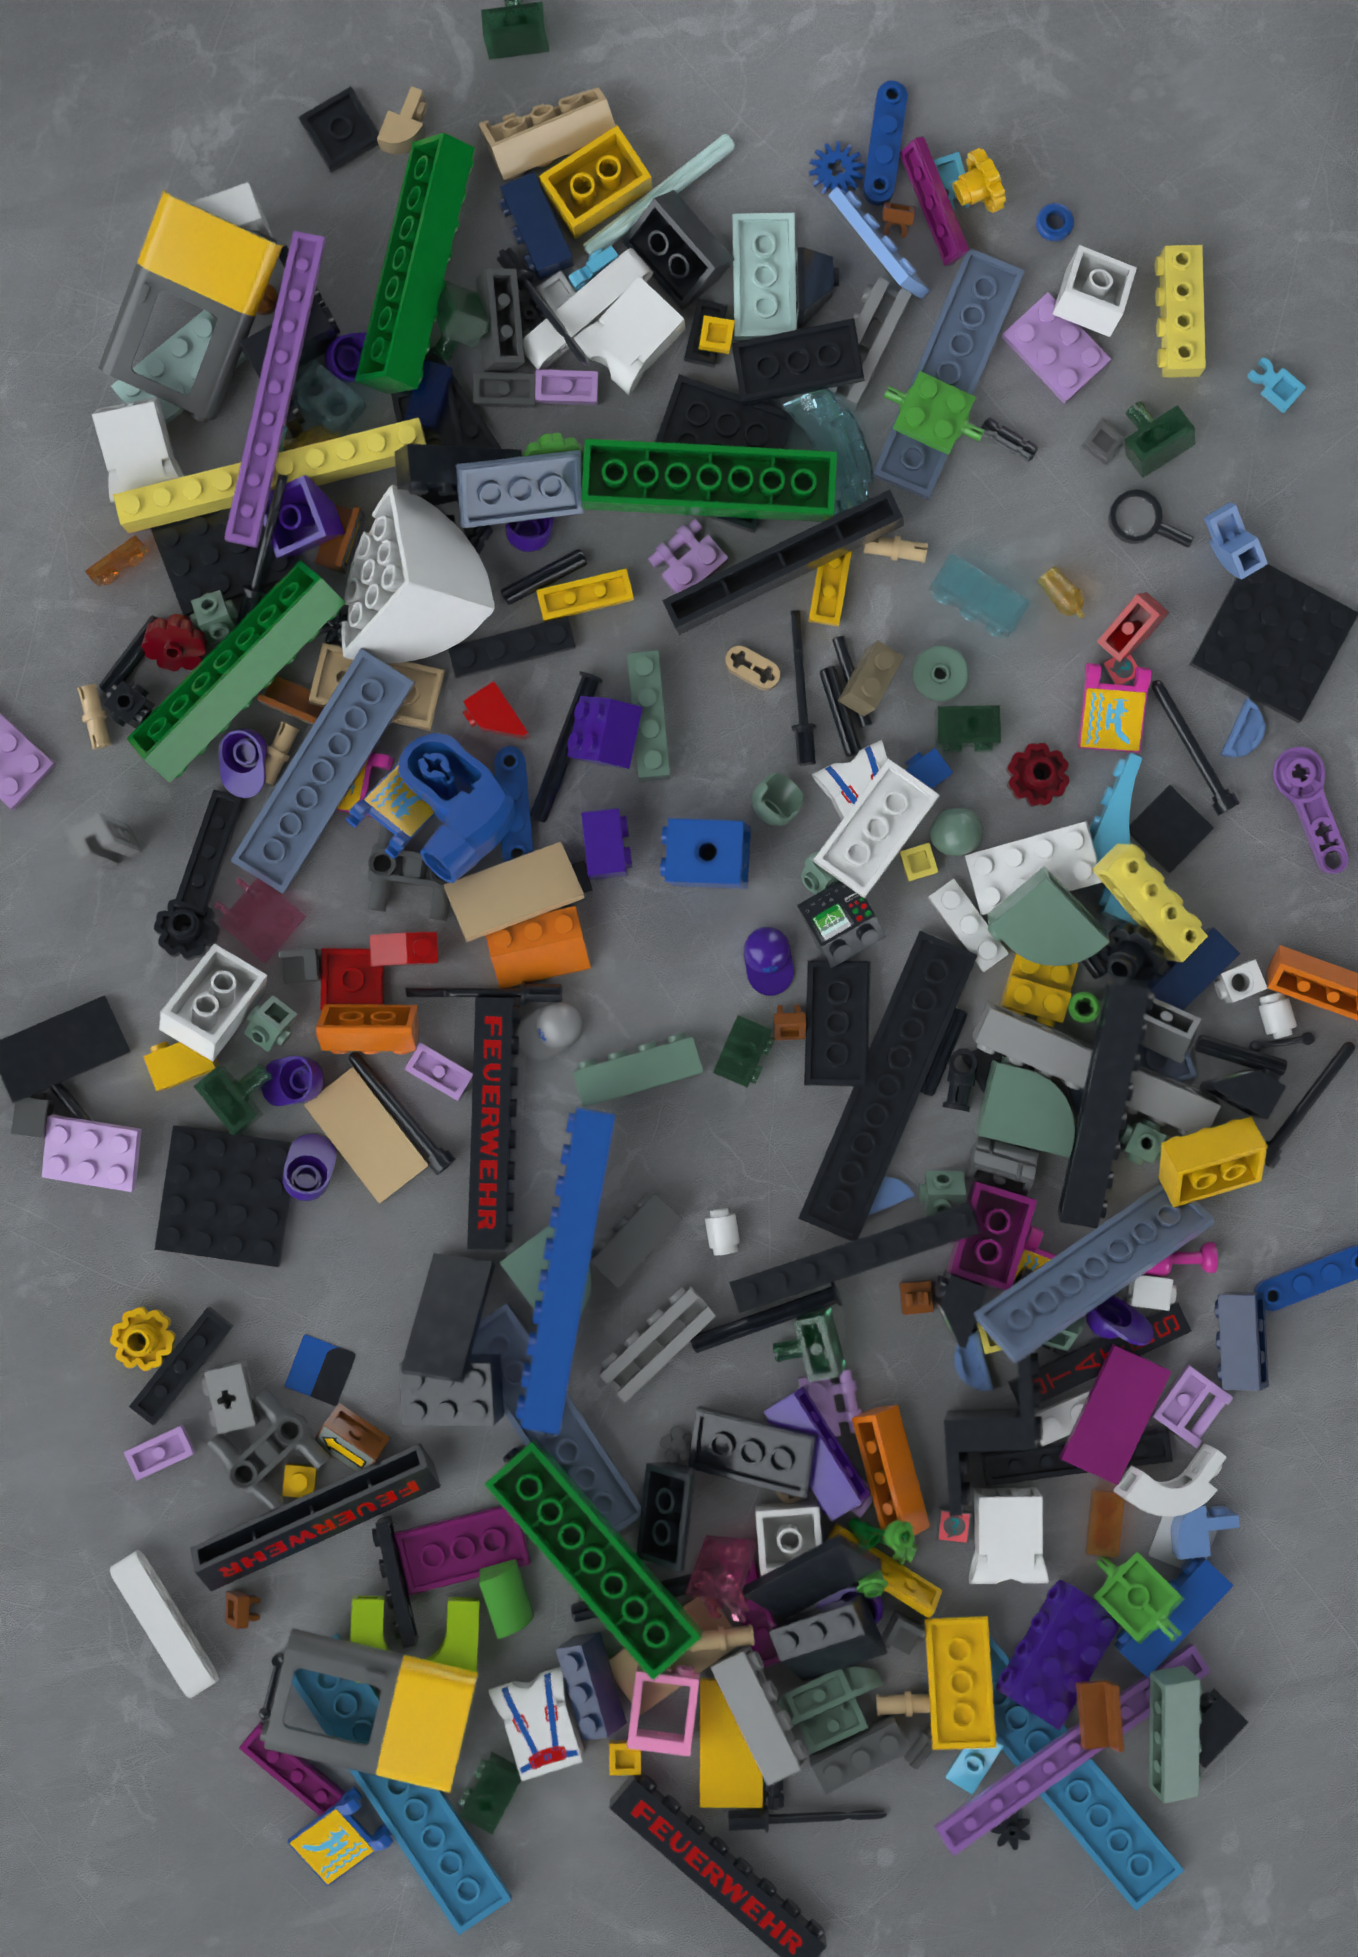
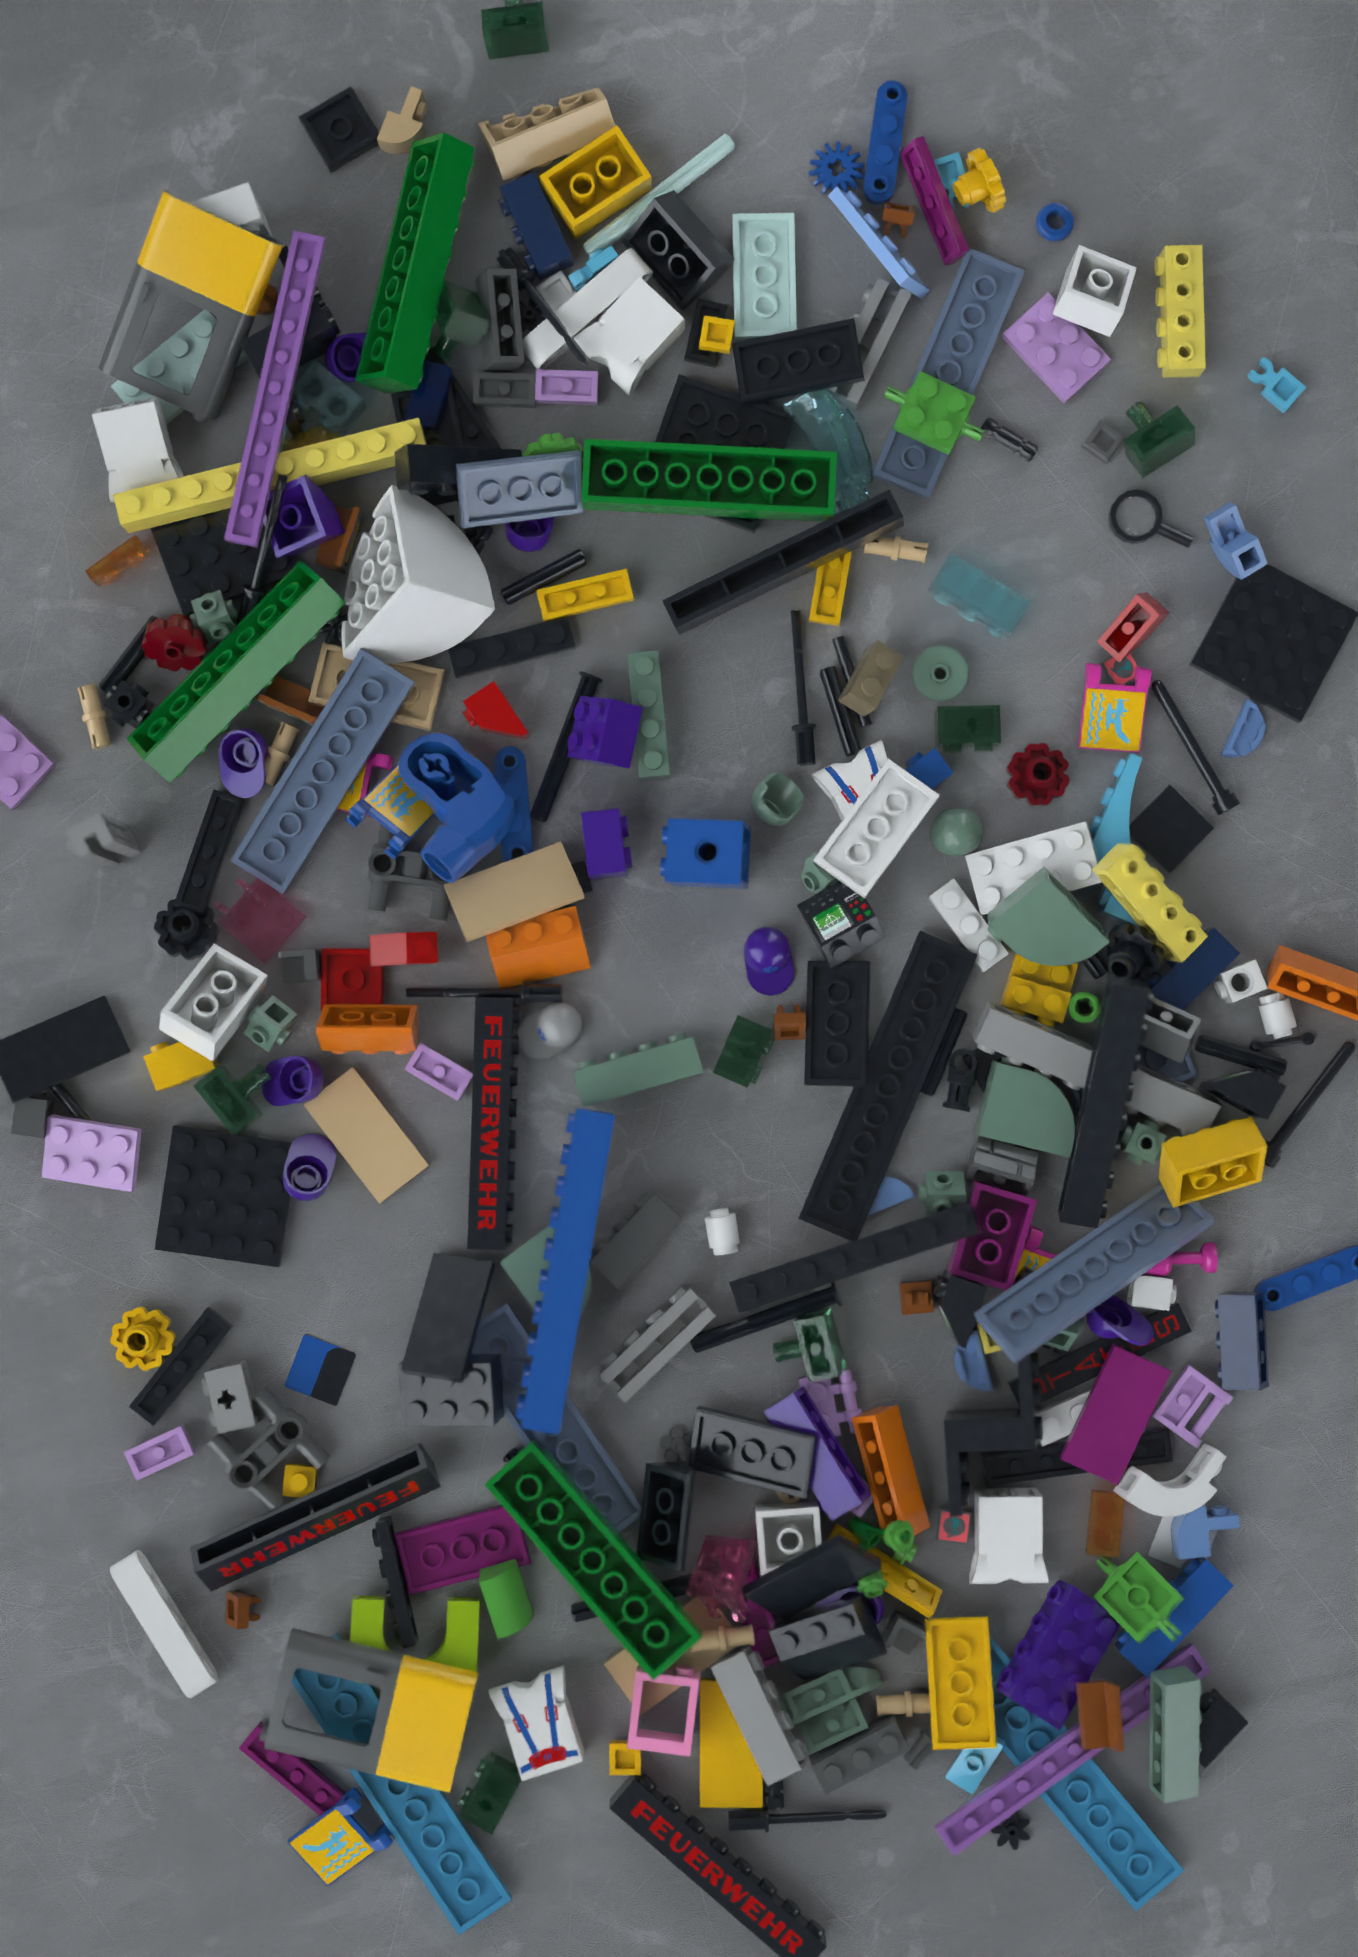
(277, 1661): black hinge -> none
(351, 1439): dark orange panel -> none
(437, 1157): black piece -> none
(591, 1686): dark blue brick -> none
(695, 565): lavender plate -> none
(757, 661): tan beam -> none
(814, 283): black slope -> none
(918, 862): light yellow plate -> none
(1062, 592): clear yellow piece -> none
(1310, 802): medium lavender beam -> none

